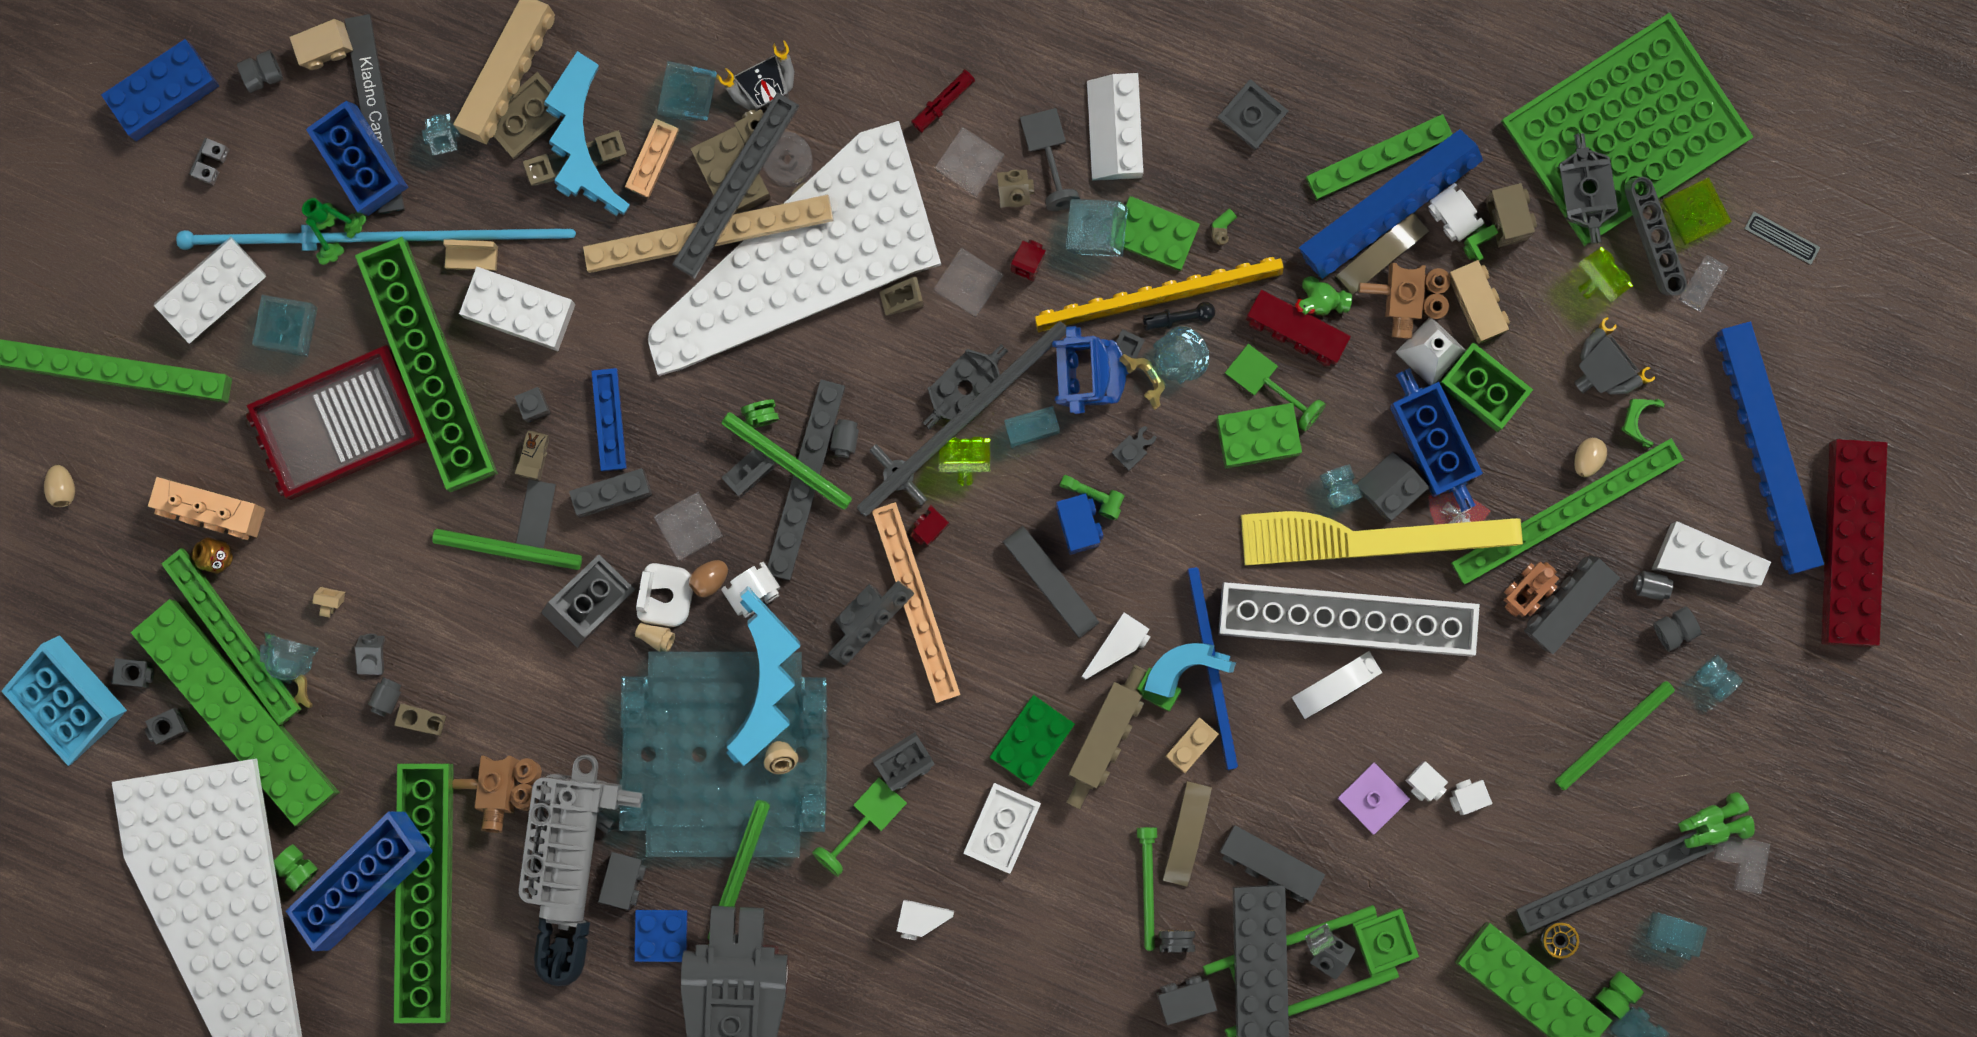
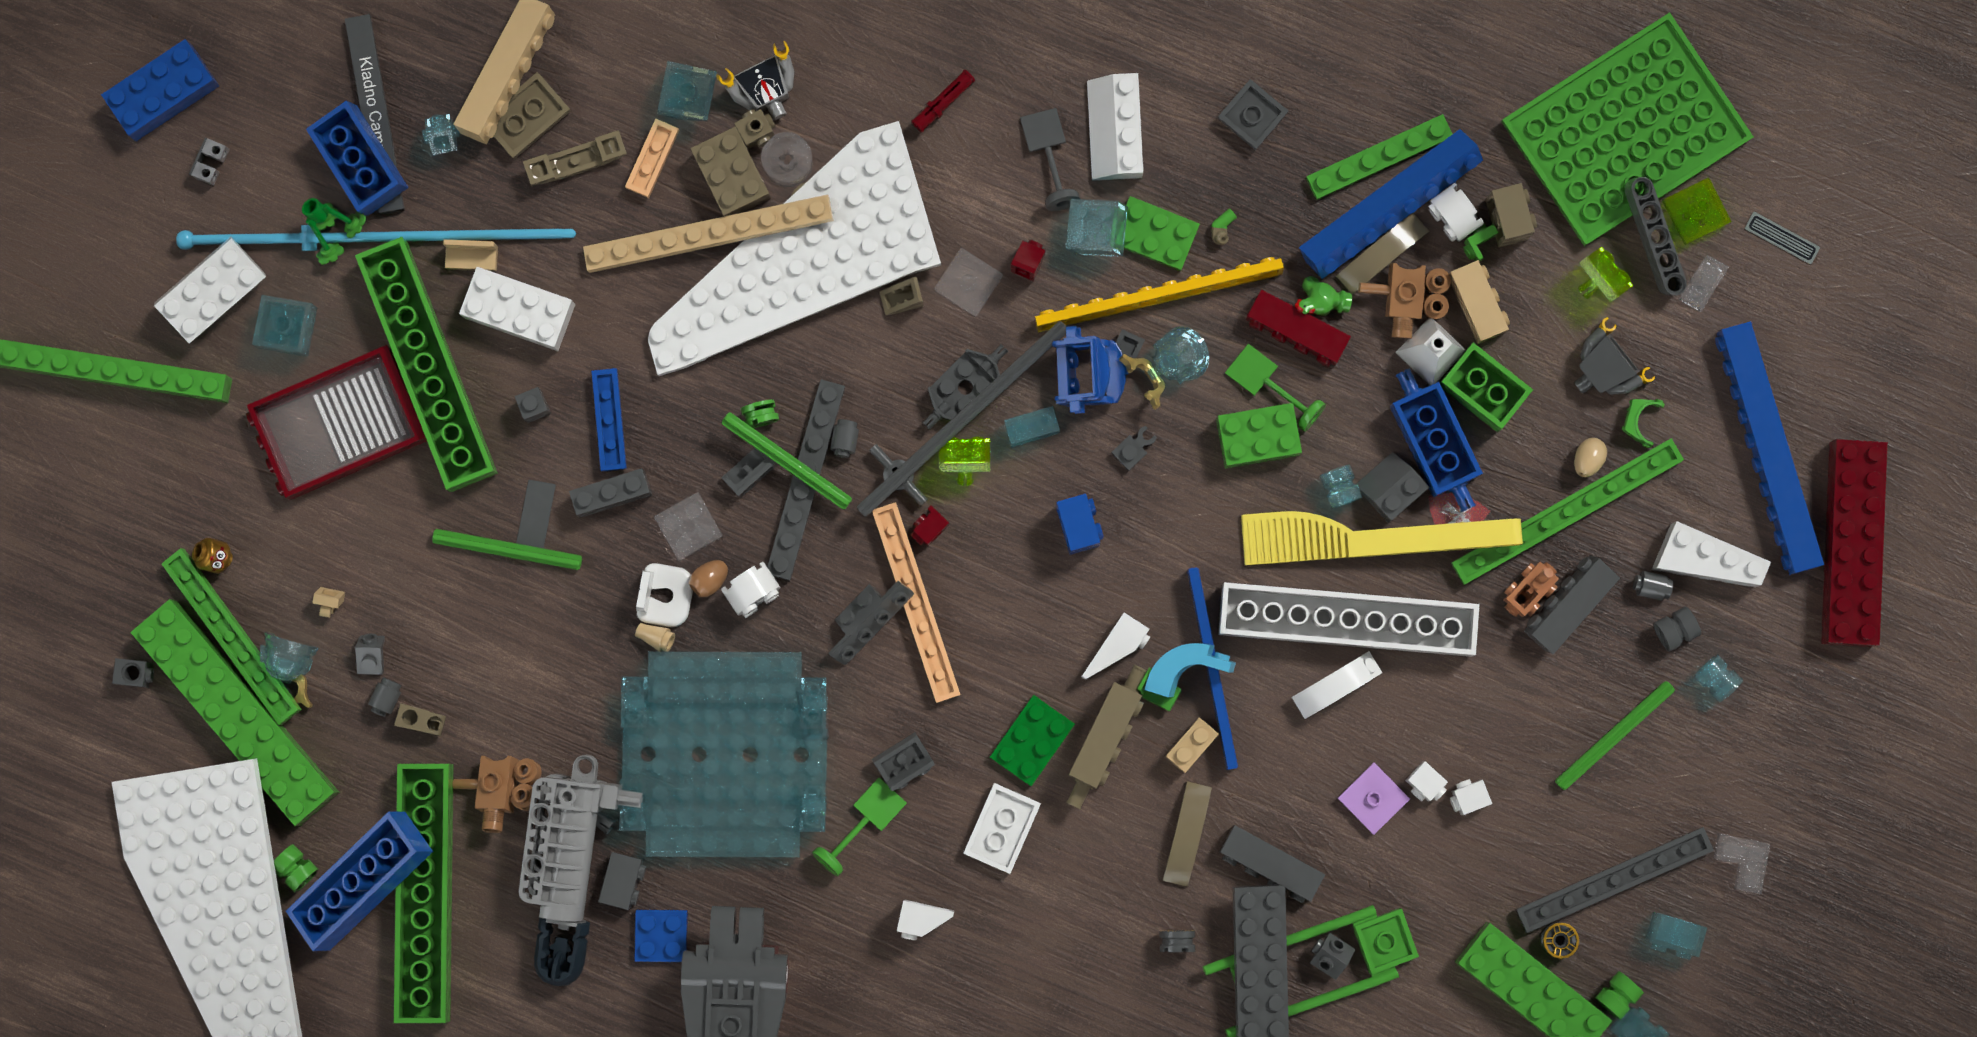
(59, 486): tan animal -> none
(63, 699): medium azure slope -> none
(177, 727): dark grey brick -> none
(203, 506): light nougat piece -> none
(259, 71): dark grey wheel -> none
(321, 44): tan brick -> none
(533, 456): dark tan leg -> none
(578, 172): medium azure arch -> none
(587, 601): dark grey slope -> none
(735, 185): dark grey tile -> none
(744, 854): bright green axle -> none
(773, 646): medium azure arch -> none
(780, 758): tan cone -> none
(969, 162): clear plate -> none
(1014, 188): dark tan brick -> none
(1051, 582): dark grey beam -> none
(1110, 503): bright green brick -> none
(1147, 837): bright green piece -> none
(1186, 1000): dark grey brick -> none
(1204, 312): black pin -> none
(1320, 939): clear tile -> none
(1586, 208): dark grey plate -> none
(1710, 823): bright green piece -> none

